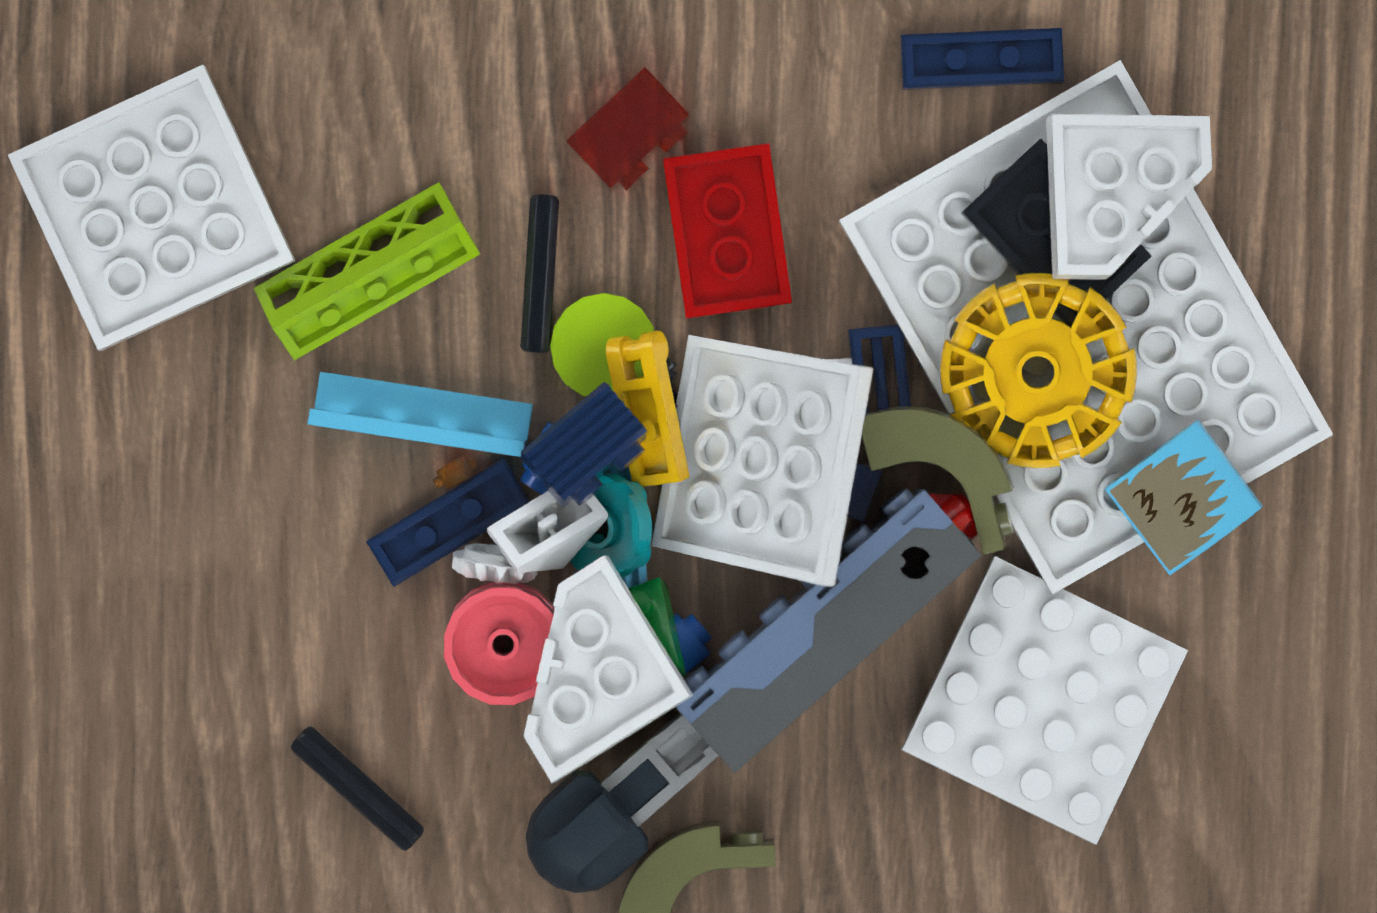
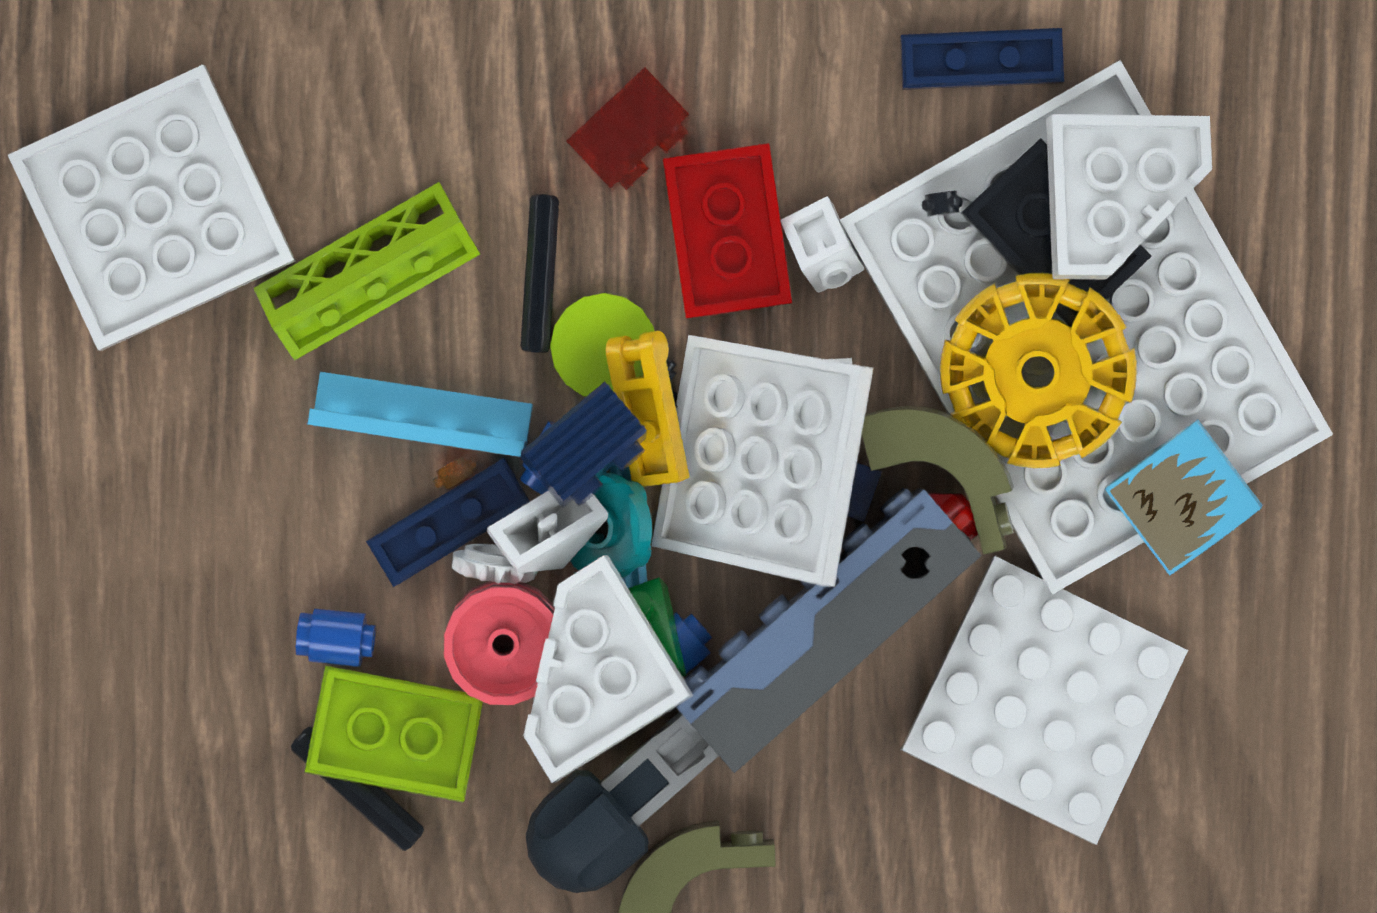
(335, 637): none -> blue brick
(393, 734): none -> lime tile
(822, 245): none -> white bracket
(875, 335): dark blue tile -> none
(942, 203): none -> black piece

